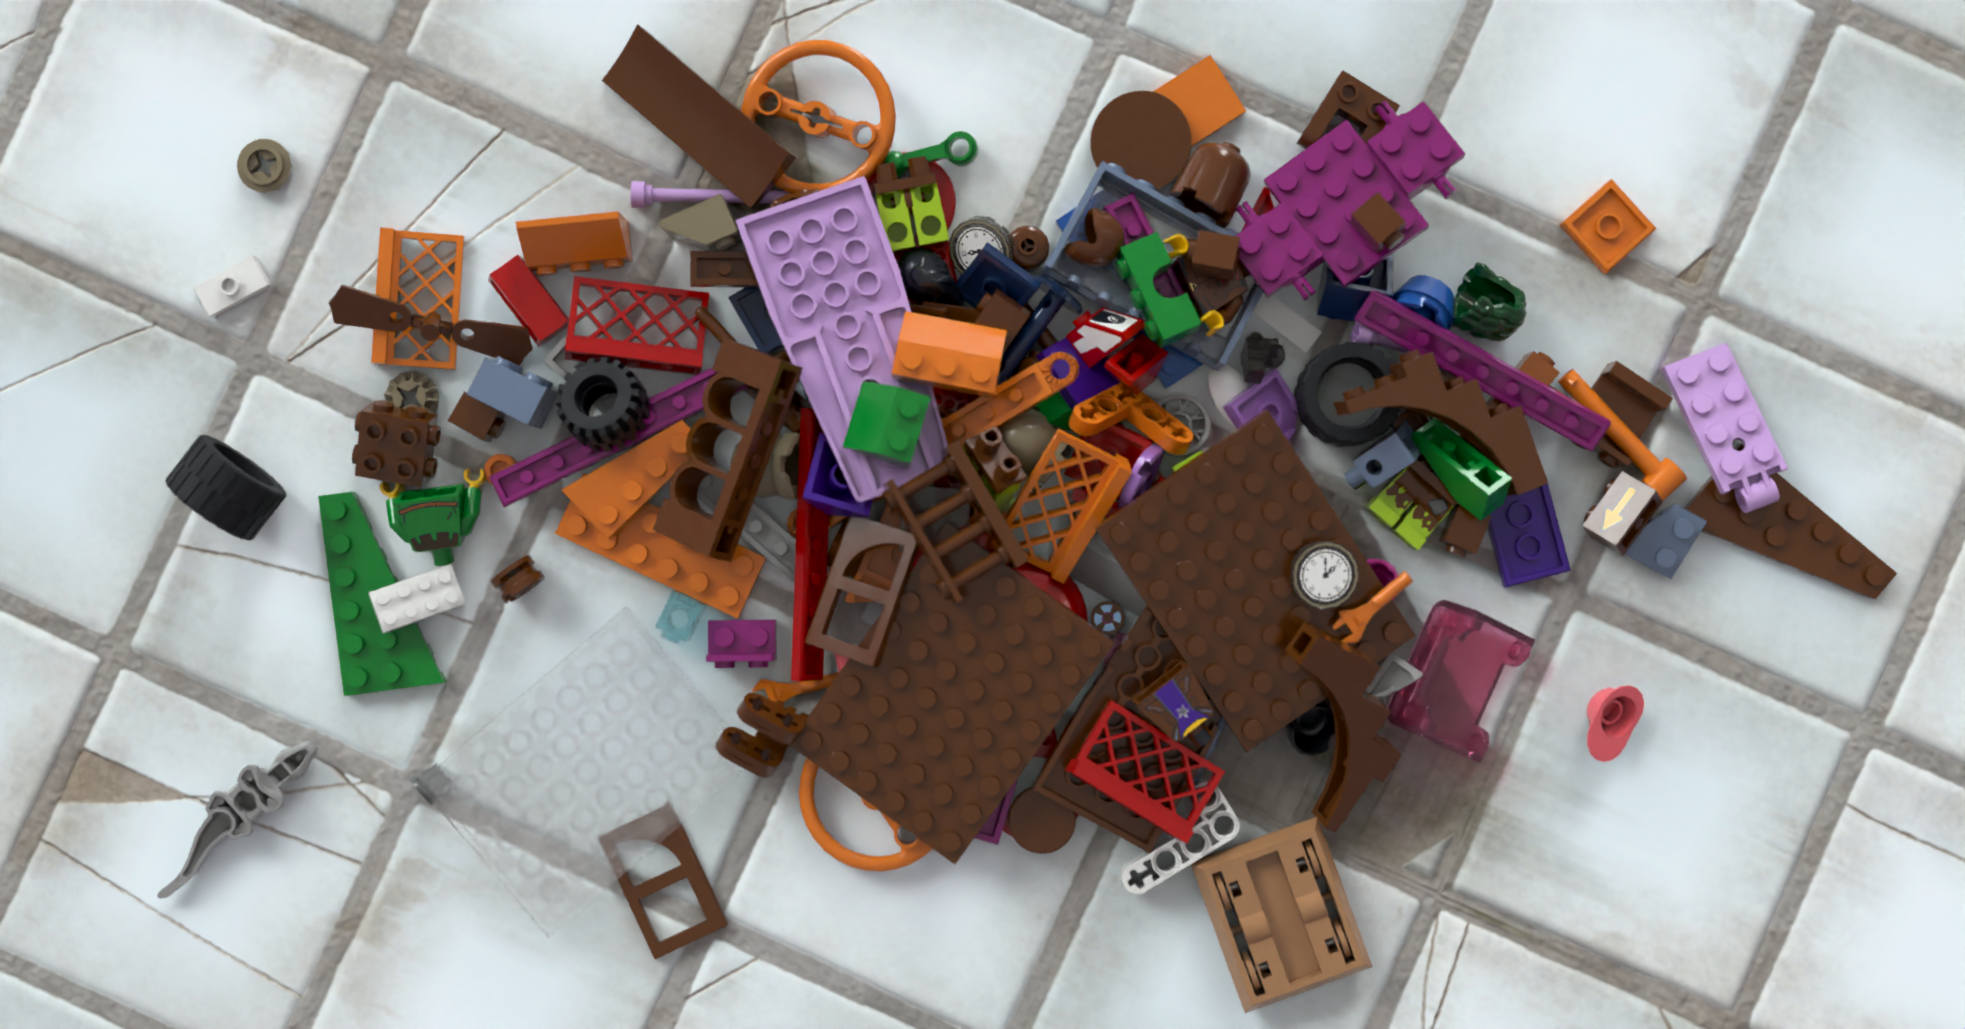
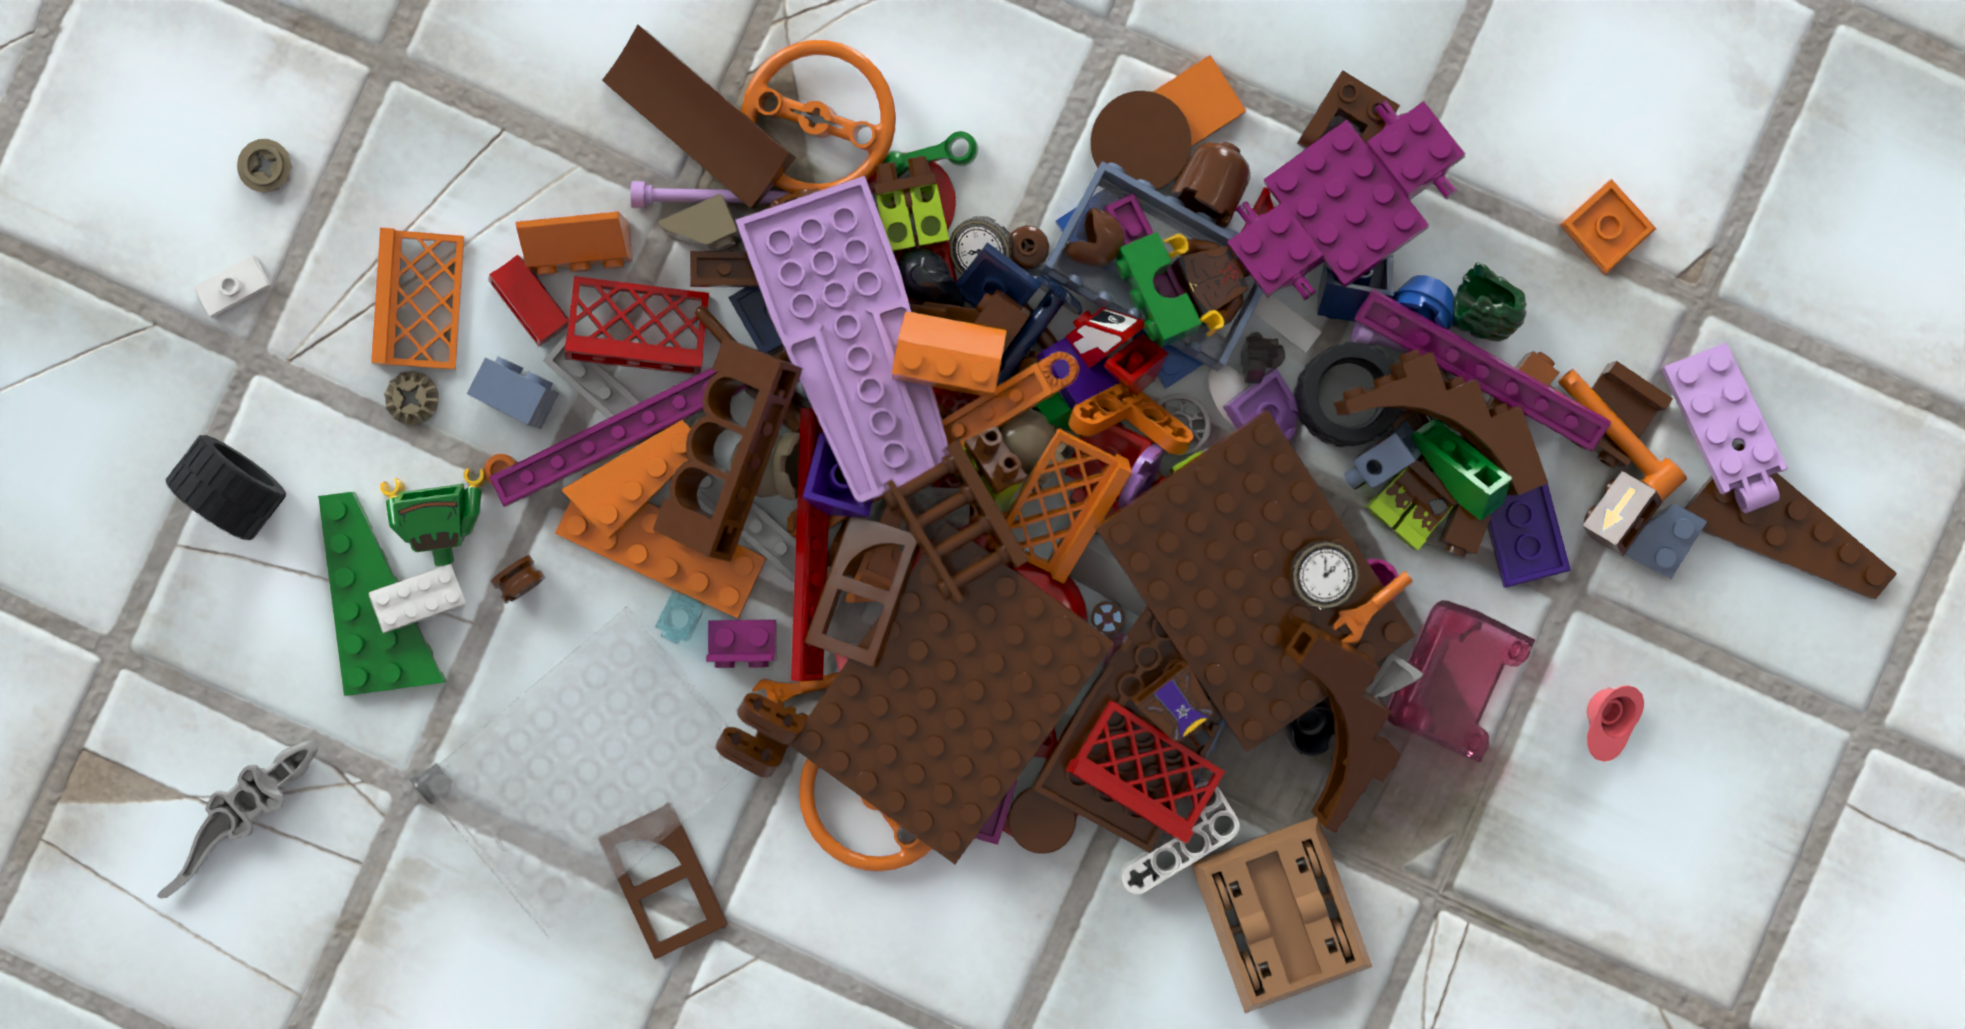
(370, 311): reddish brown piece -> none
(396, 444): reddish brown brick -> none
(478, 418): reddish brown brick -> none
(586, 387): black tyre -> none
(886, 423): green slope -> none
(1215, 254): reddish brown brick -> none
(1379, 223): reddish brown brick -> none

